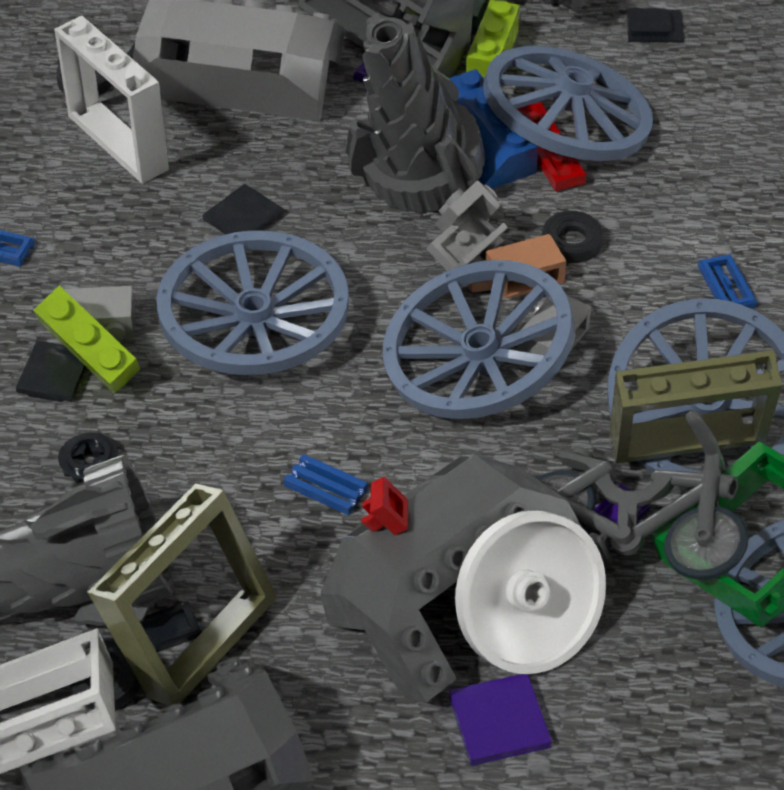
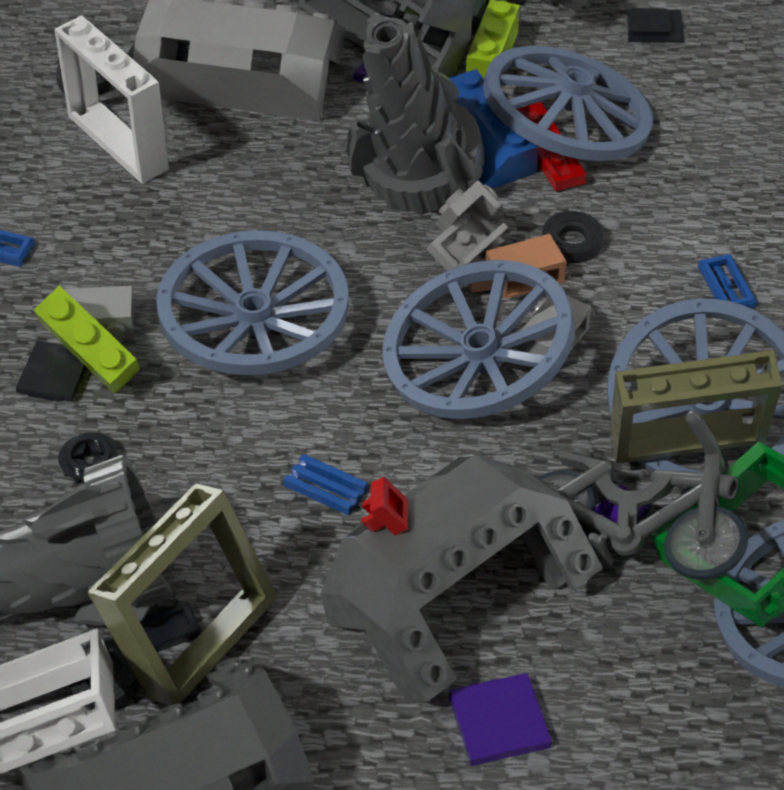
(242, 211): black piece -> none
(530, 592): white dish -> none

